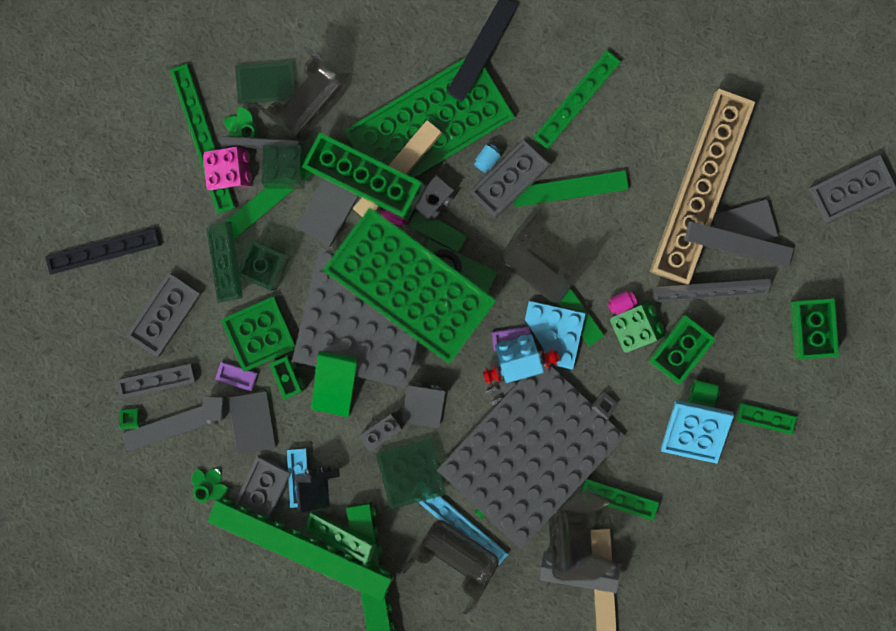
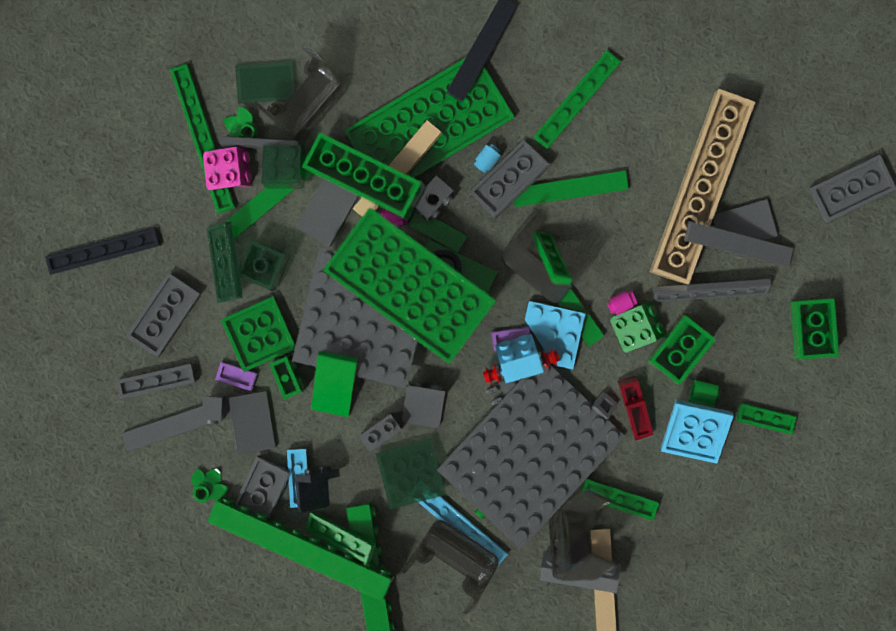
(129, 419): green tile -> none
(552, 258): none -> green plate
(635, 407): none -> dark red slope

